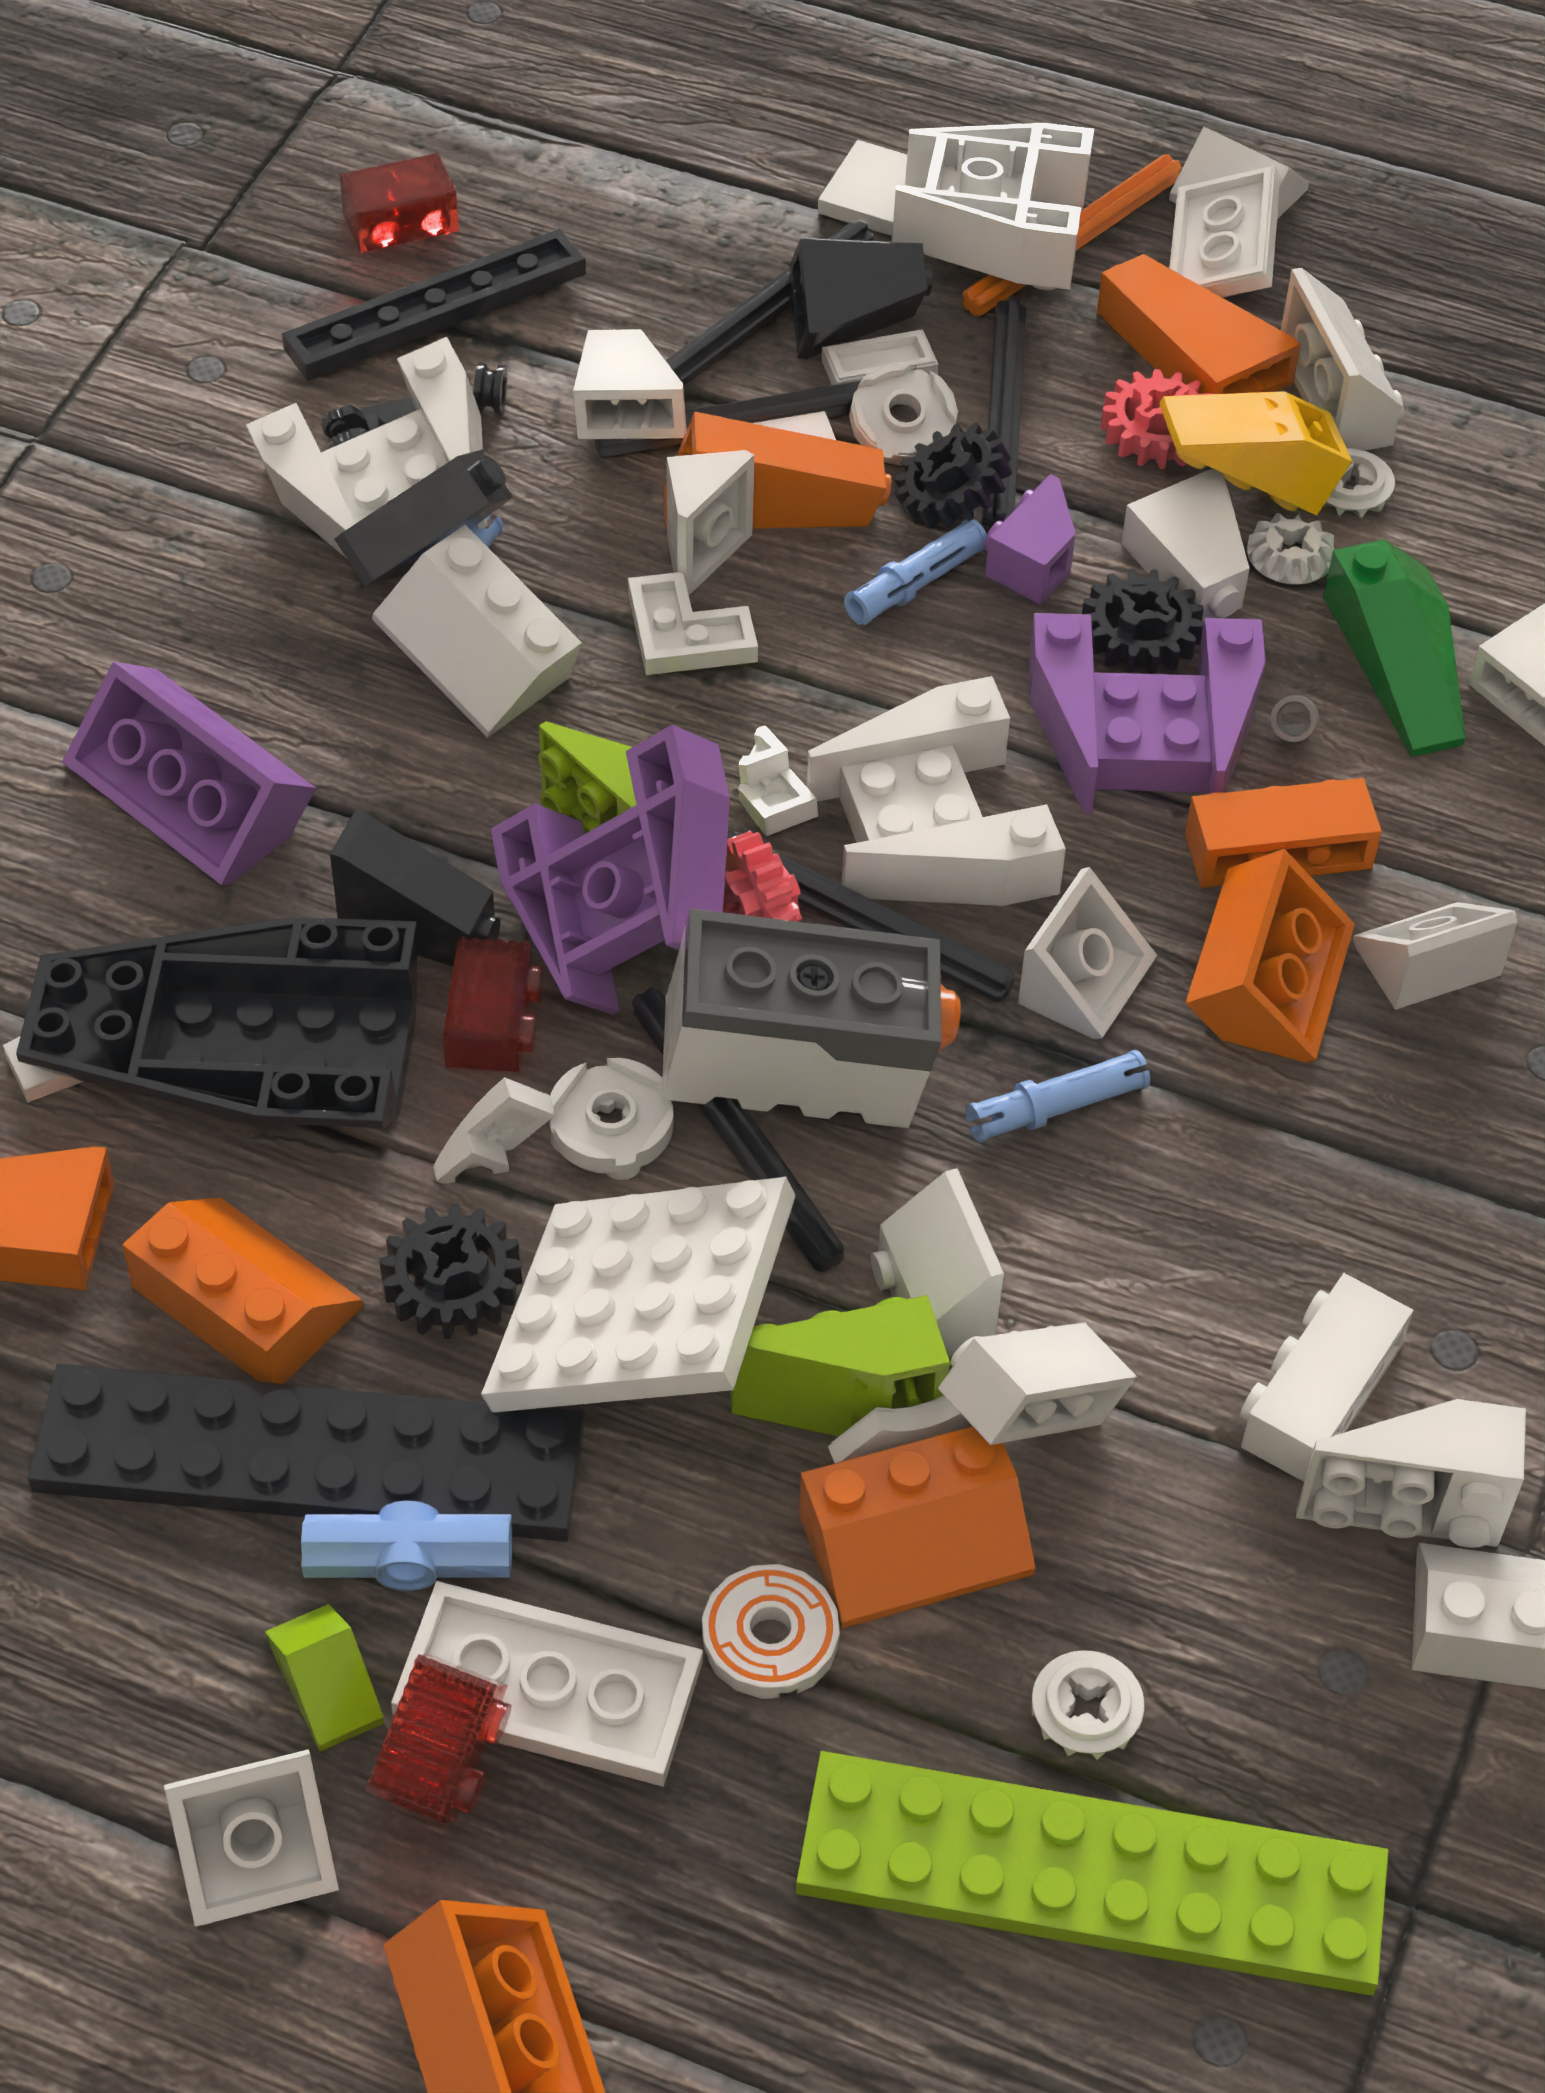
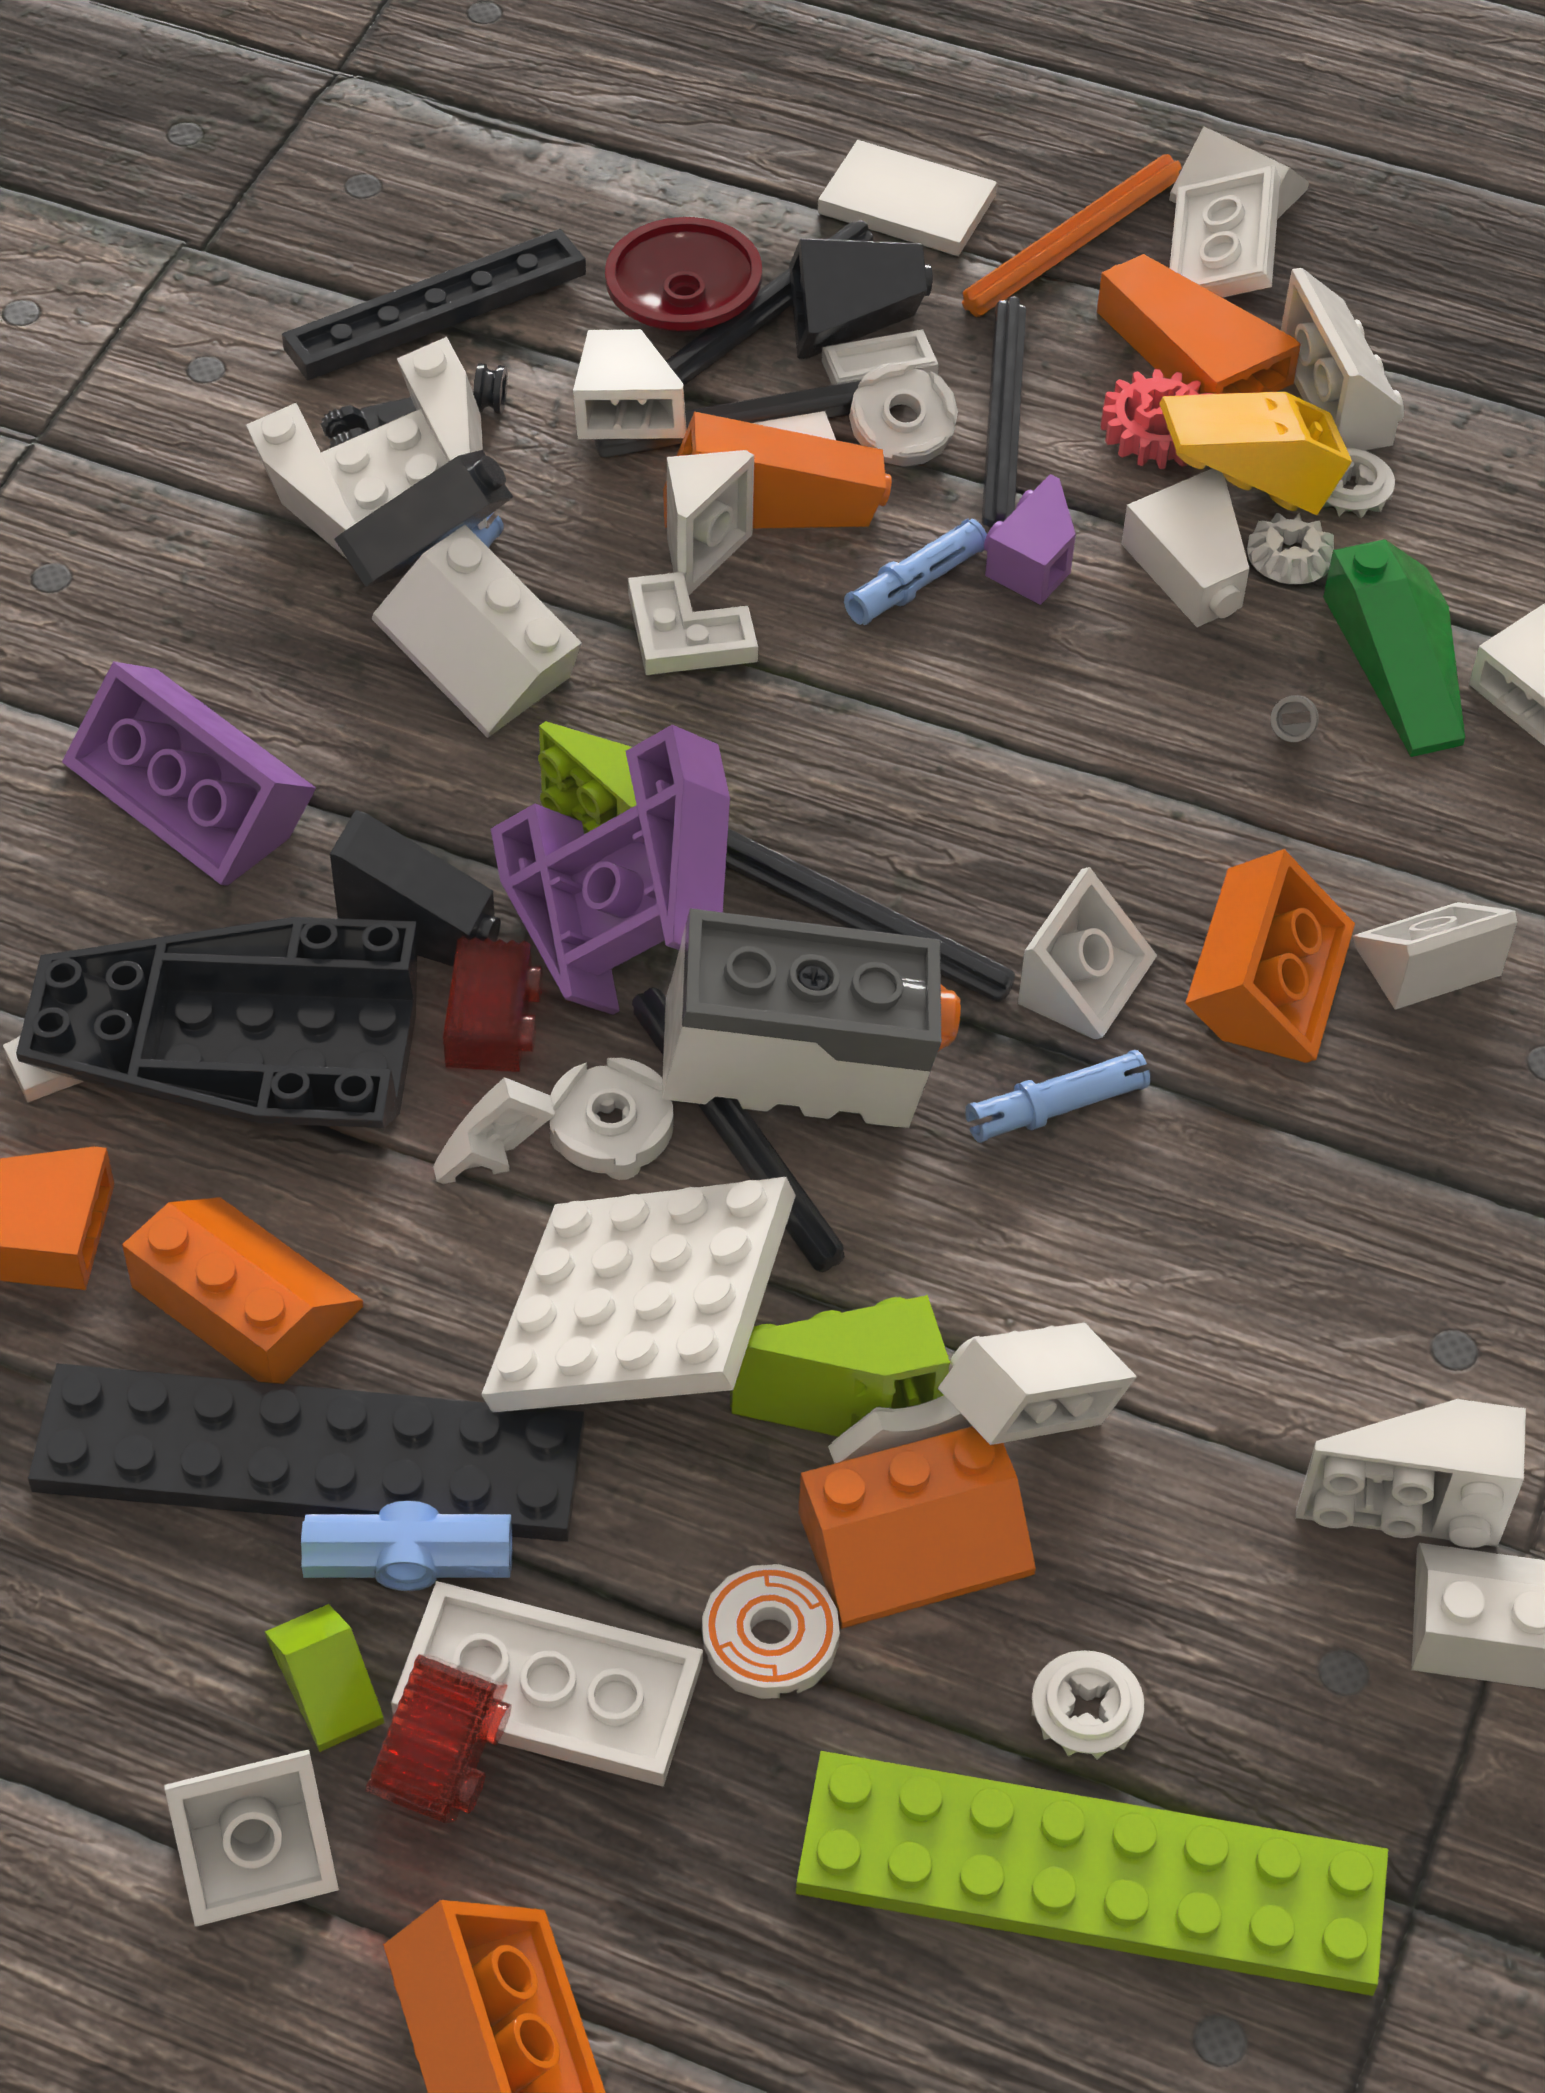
(399, 202): clear red brick -> none
(451, 1270): black gear -> none
(683, 273): none -> dark red dish
(758, 881): coral gear -> none
(770, 788): white slope -> none
(917, 813): white wedge -> none
(942, 1252): white slope -> none
(948, 475): black gear -> none
(997, 198): white wedge -> none
(1143, 621): black gear -> none
(1145, 727): medium lavender wedge -> none
(1320, 824): orange brick -> none
(1324, 1374): white brick -> none

